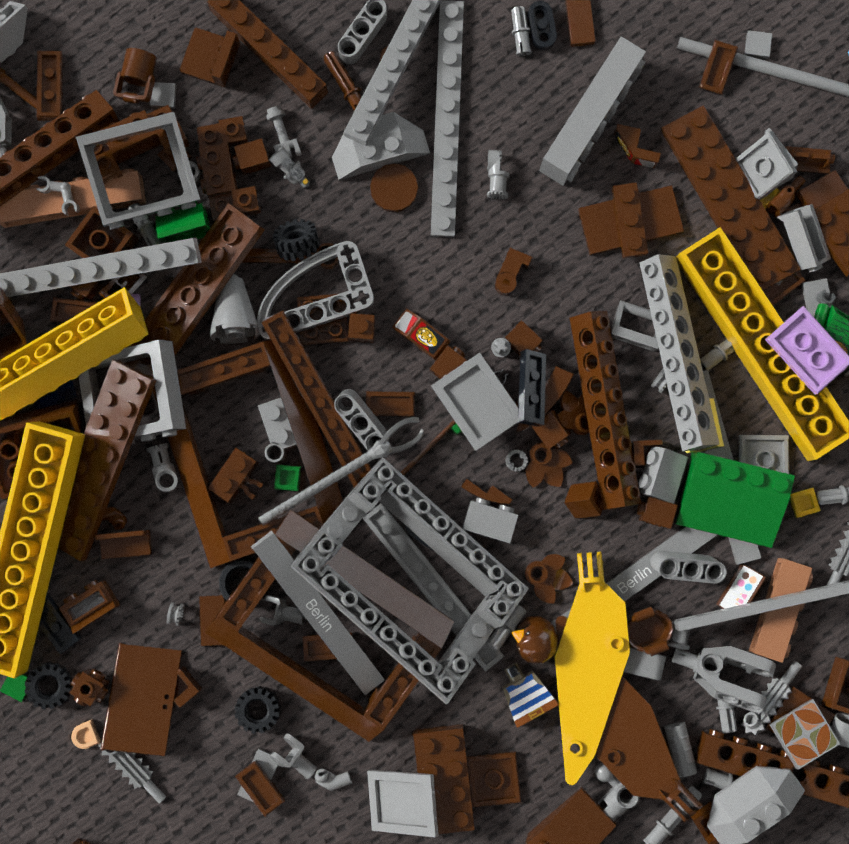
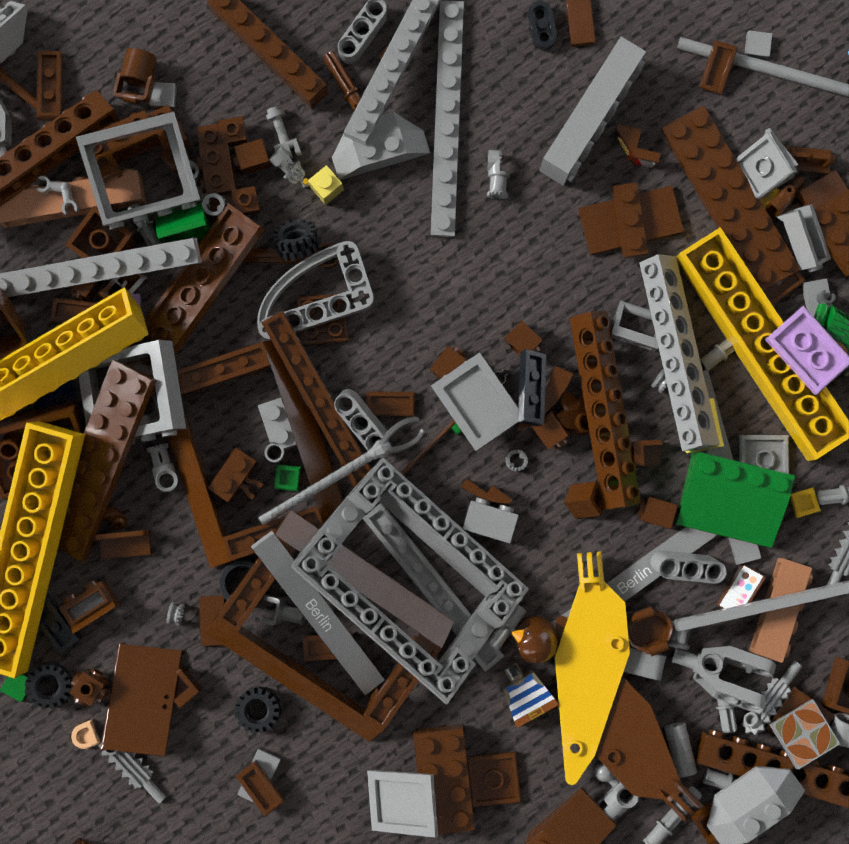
(206, 201): none -> light grey bush
(210, 56): reddish brown bracket -> none
(234, 314): light grey cone -> none
(295, 758): light grey piece -> none
(325, 185): none -> light yellow brick
(330, 781): light grey arm -> none
(361, 328): reddish brown brick -> none
(394, 187): reddish brown tile -> none
(421, 334): slope -> none
(500, 347): light grey axle -> none
(506, 279): reddish brown leg -> none
(521, 31): light grey axle -> none
(548, 469): reddish brown plate -> none
(552, 577): reddish brown plate -> none
(662, 474): light grey brick -> none

